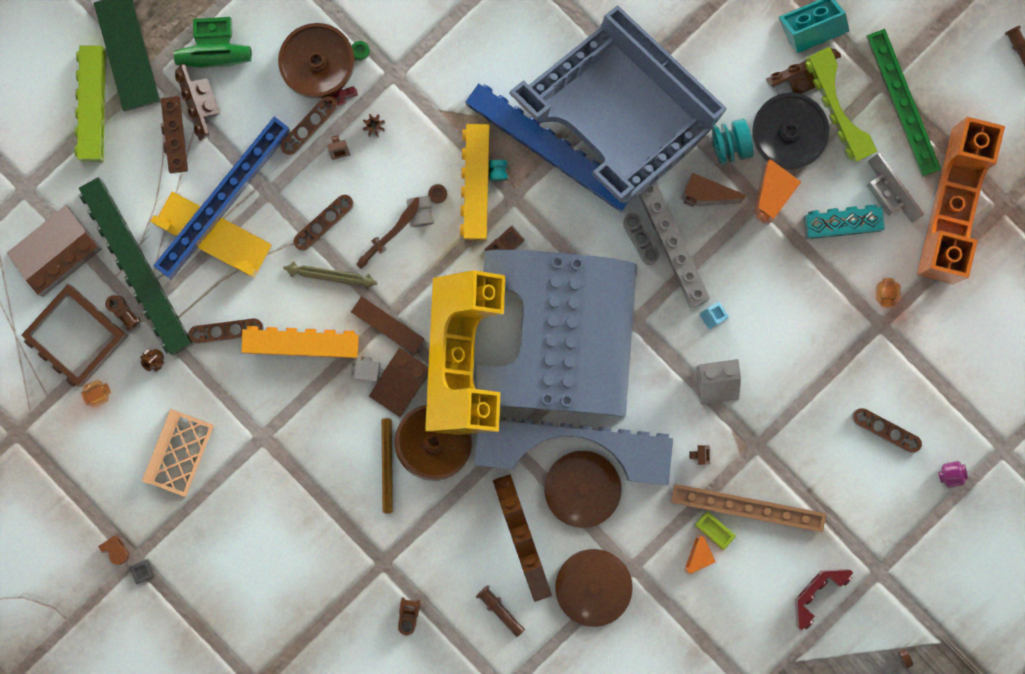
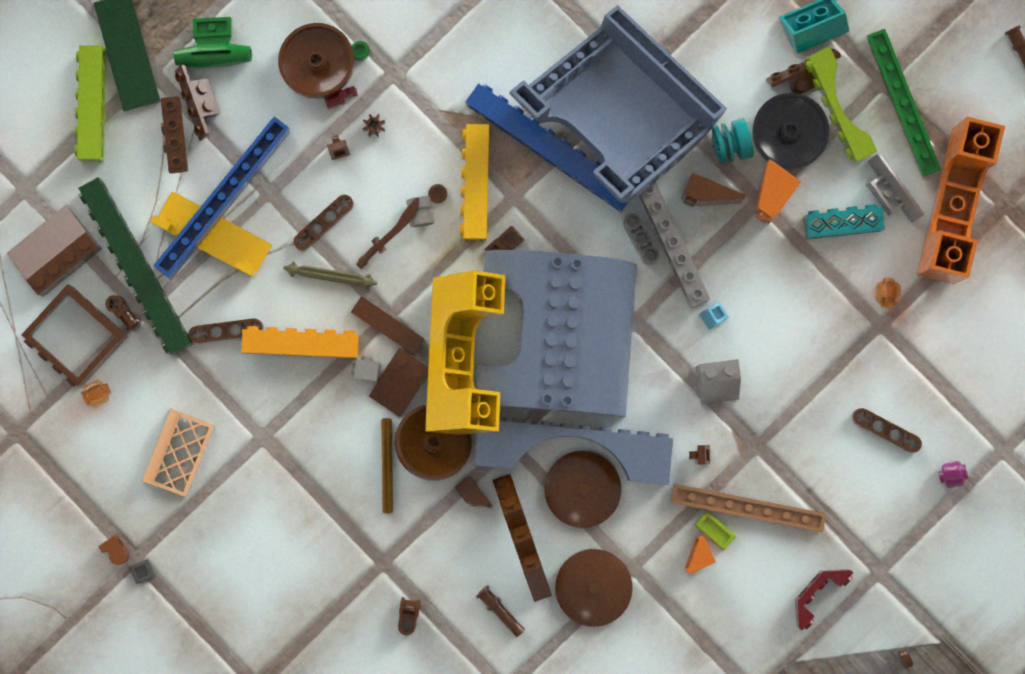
(152, 360): reddish brown gear -> none
(311, 128): reddish brown beam -> none
(472, 494): none -> reddish brown slope
(498, 170): teal wheel -> none

